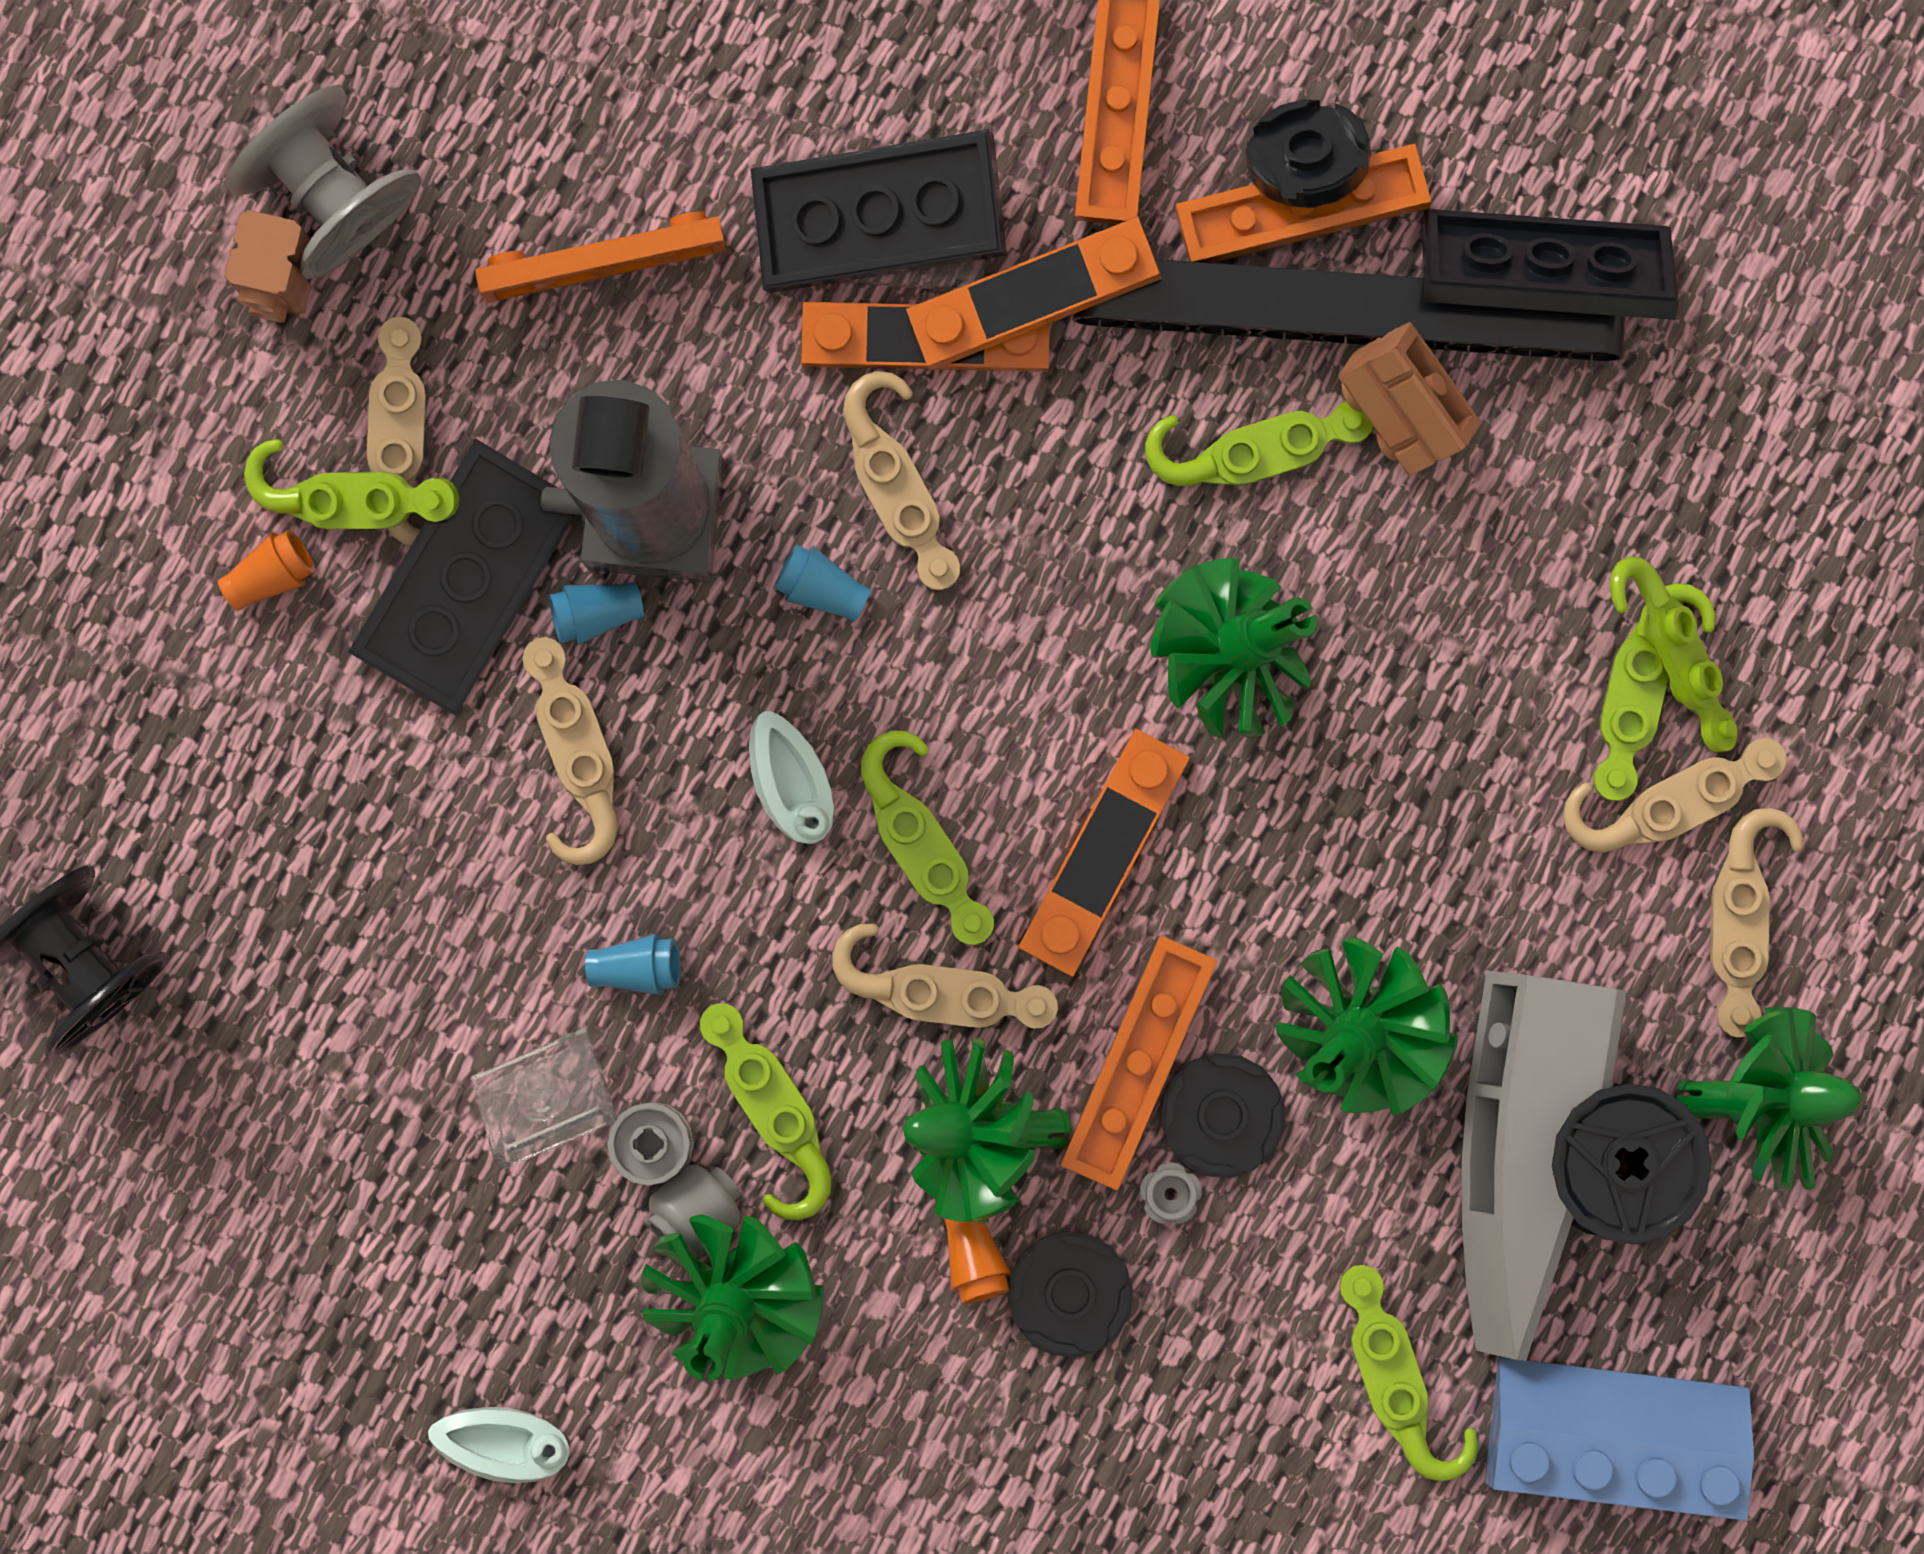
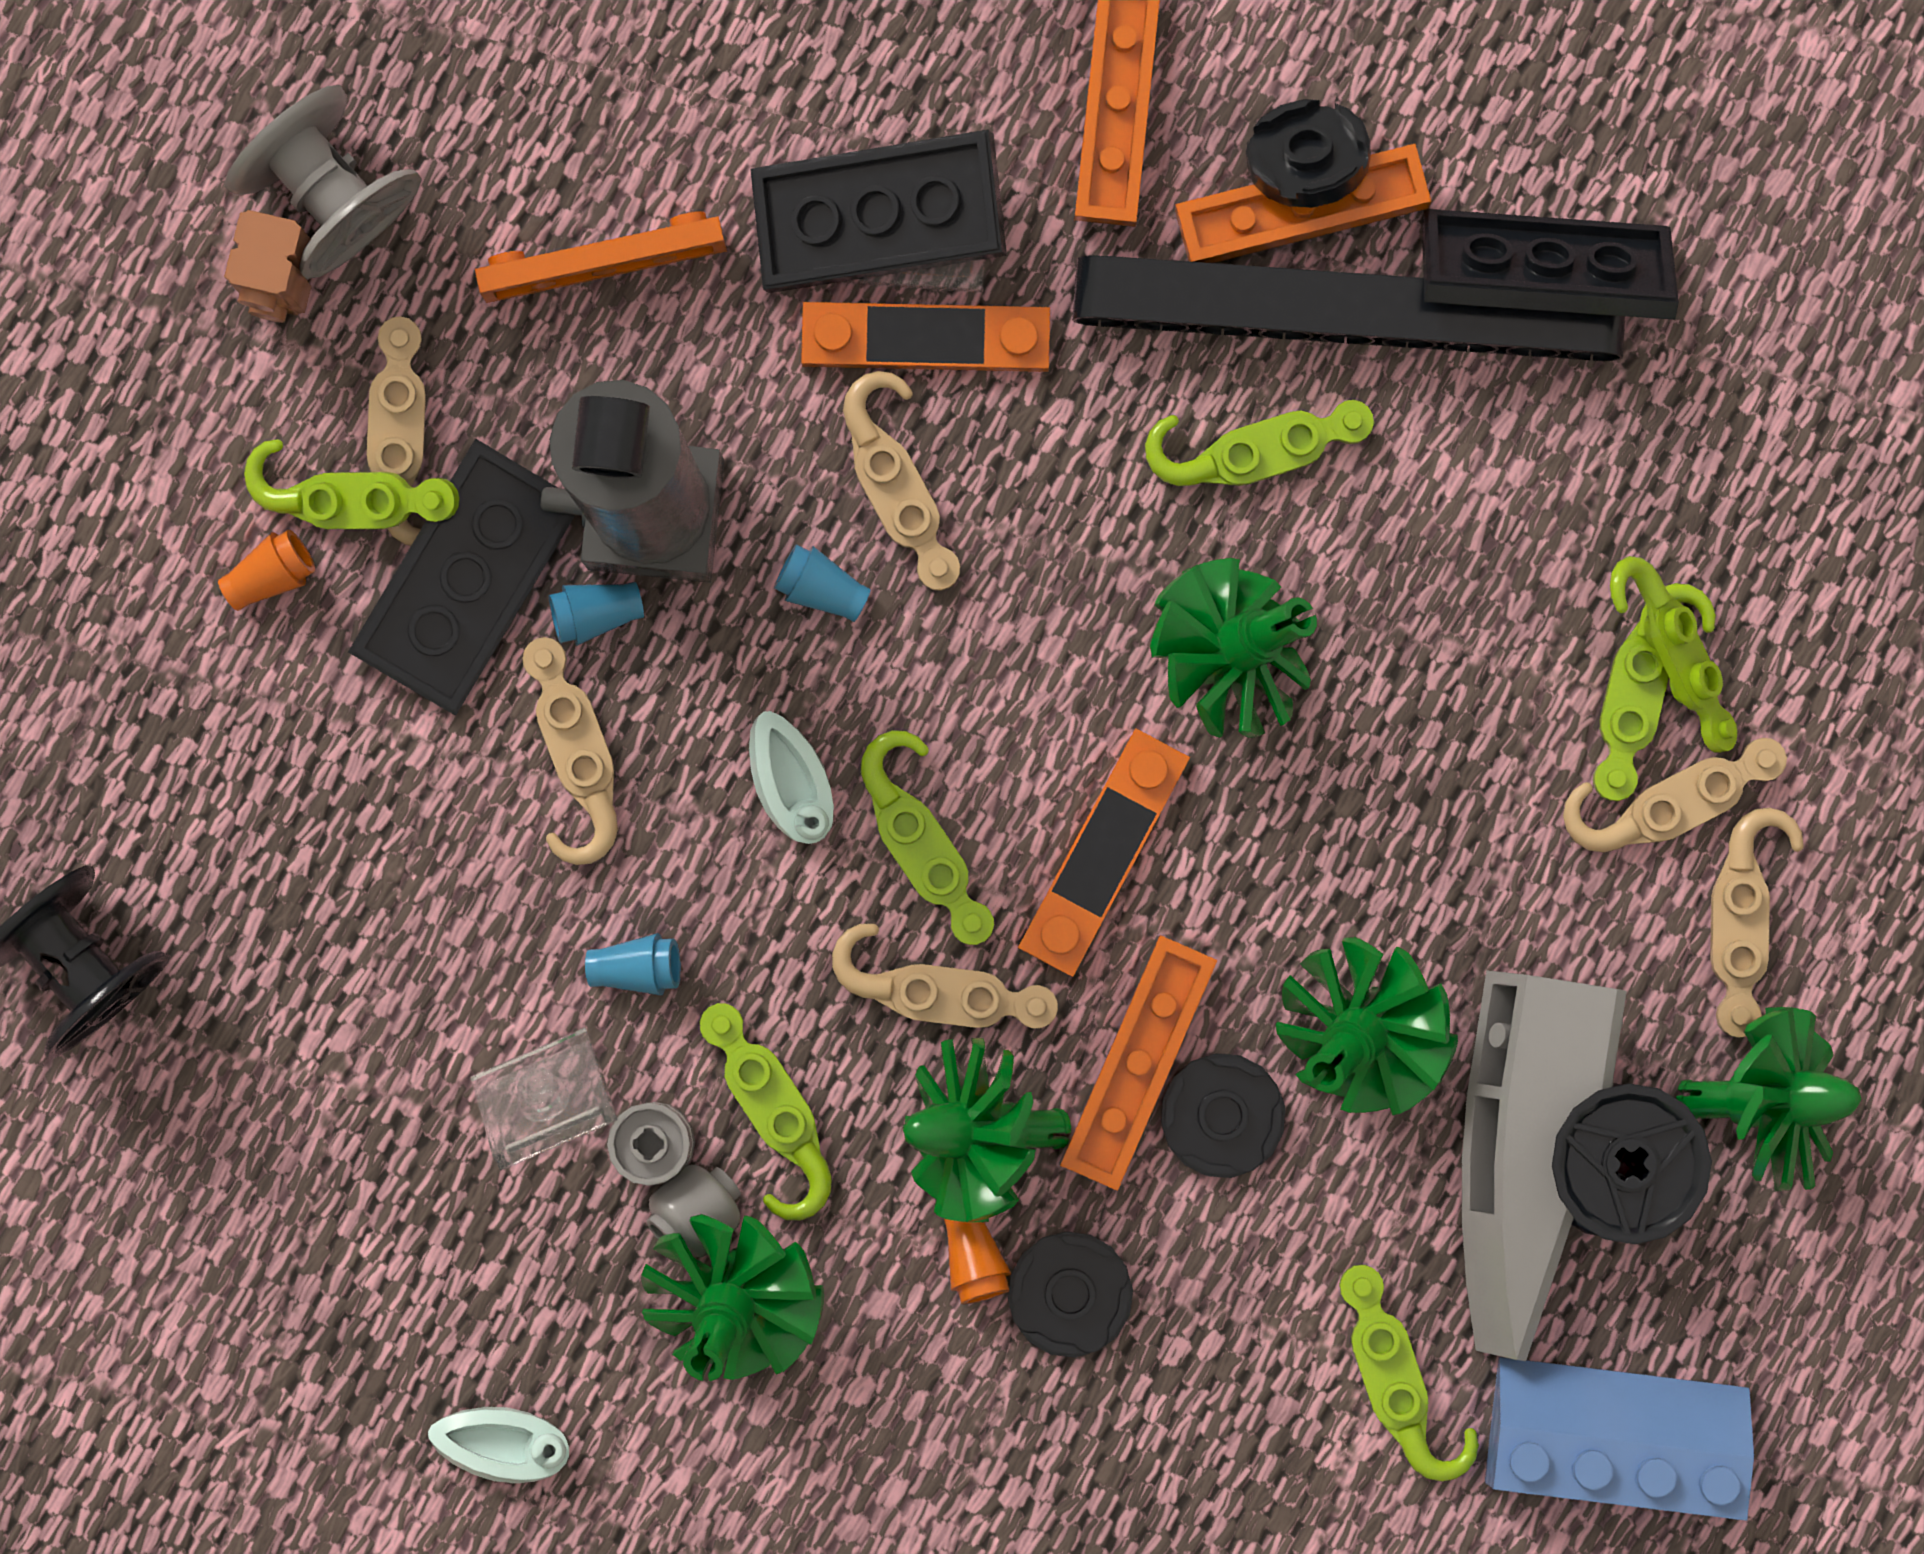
(1034, 293): orange plate -> none
(1153, 1192): light grey plate -> none
(1408, 399): nougat brick -> none

